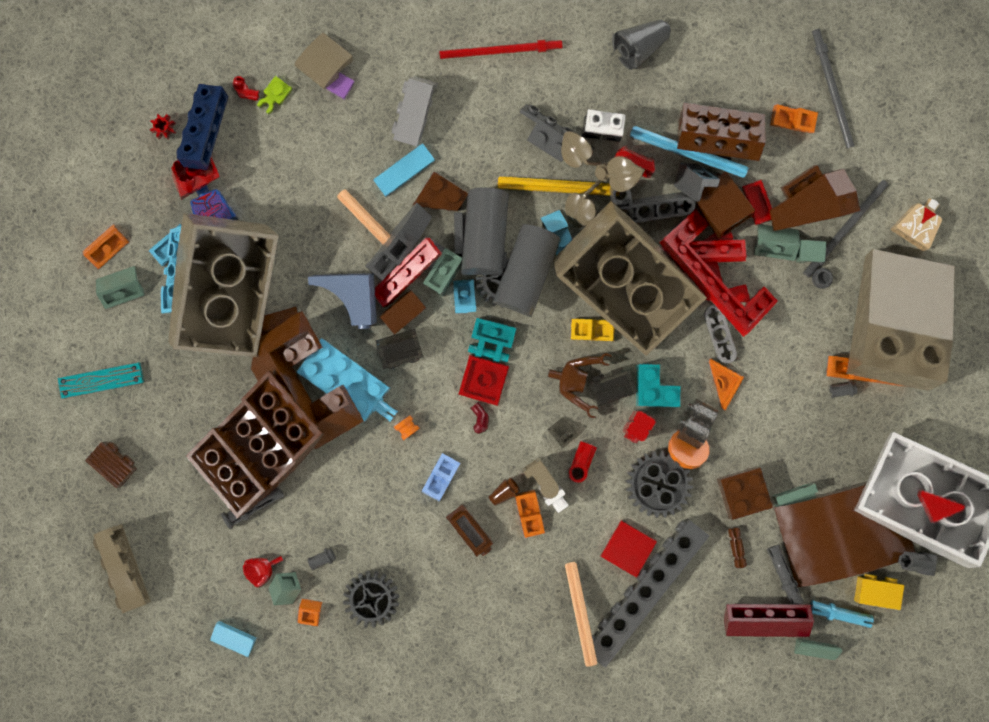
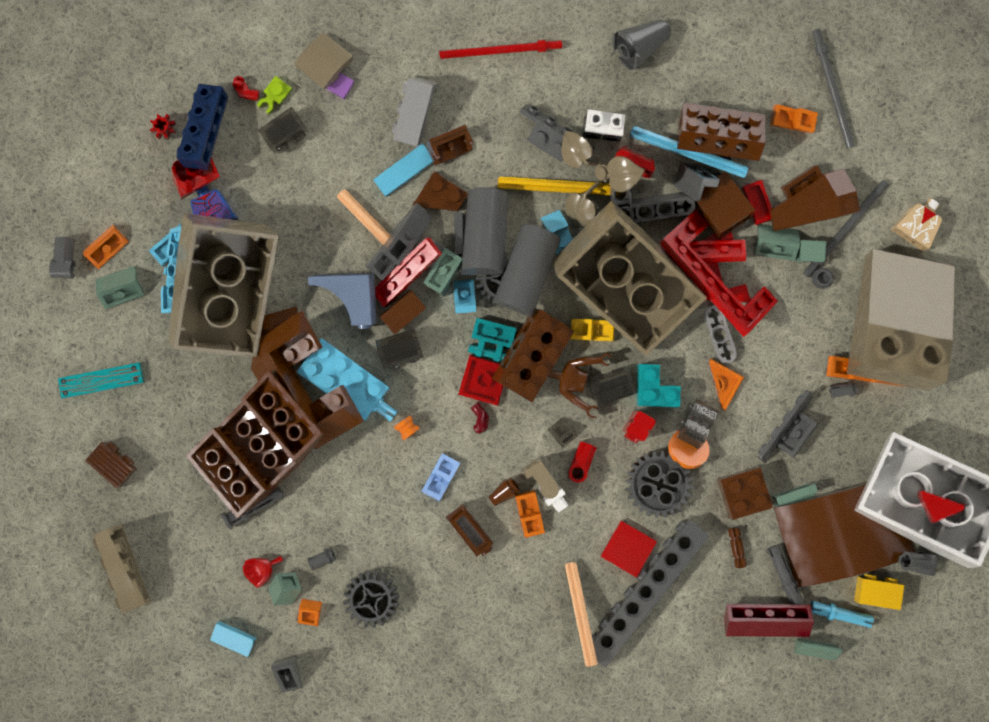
(62, 263): none -> dark grey piece
(283, 131): none -> clear smoke brick
(287, 674): none -> dark grey slope
(449, 145): none -> reddish brown hinge
(546, 354): none -> reddish brown brick
(792, 432): none -> dark grey bracket

